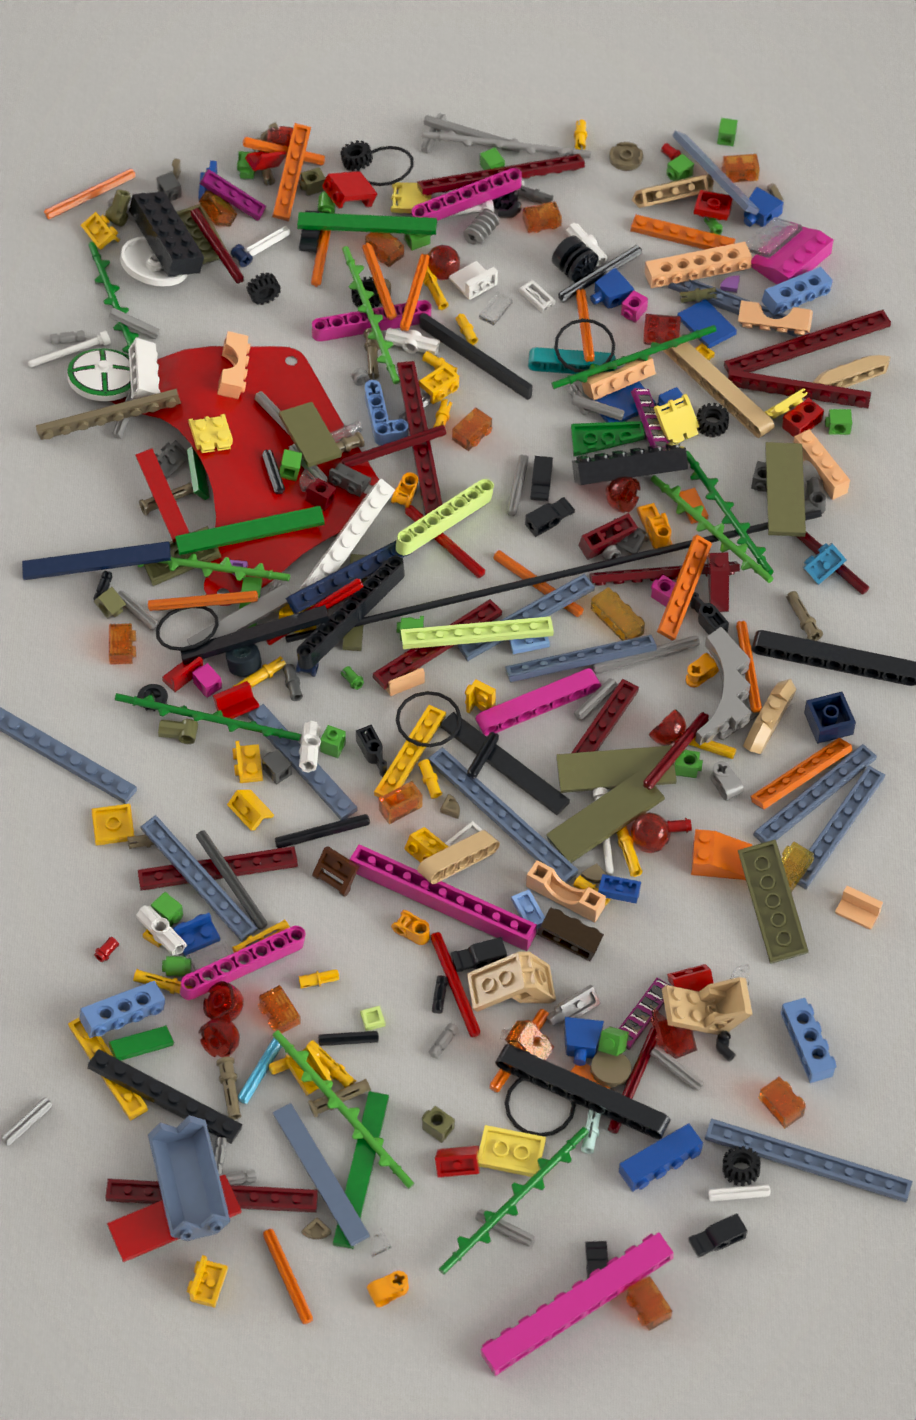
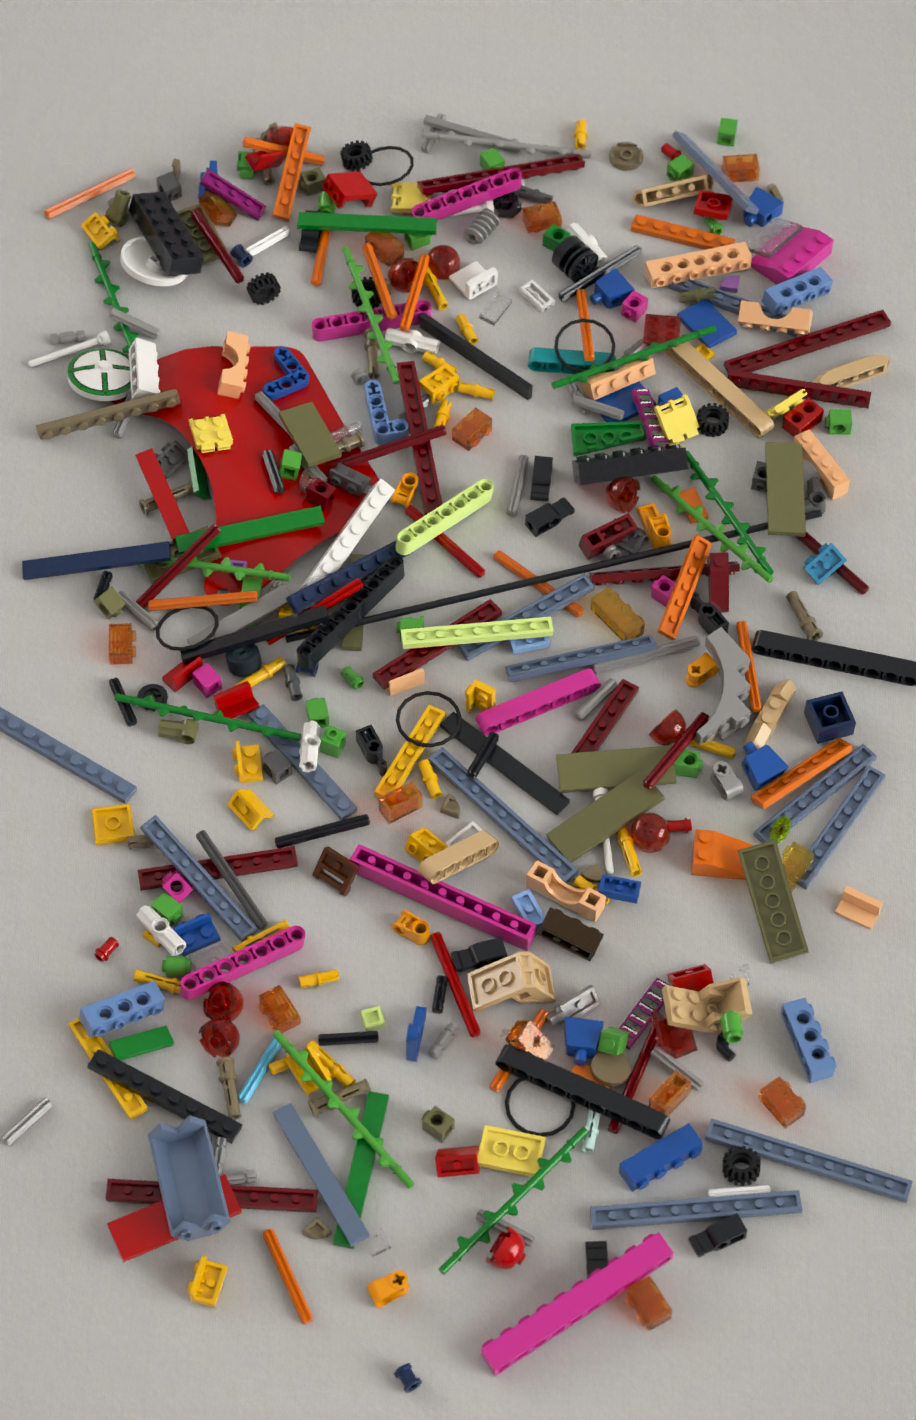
(125, 708): none -> black axle
(178, 565): none -> dark red axle
(178, 894): none -> dark pink brick
(291, 375): none -> blue beam
(317, 711): none -> bright green brick
(402, 274): none -> clear red cylinder
(407, 1377): none -> dark blue bush
(414, 1034): none -> blue beam
(476, 390): none -> yellow pin
(507, 1250): none -> red cylinder
(554, 236): none -> green brick
(638, 346): none -> light grey axle
(670, 1093): none -> clear orange brick
(695, 1209): none -> sand blue plate
(731, 1026): none -> bright green brick
(762, 765): none -> blue torso
(780, 829): none -> clear neon green piece

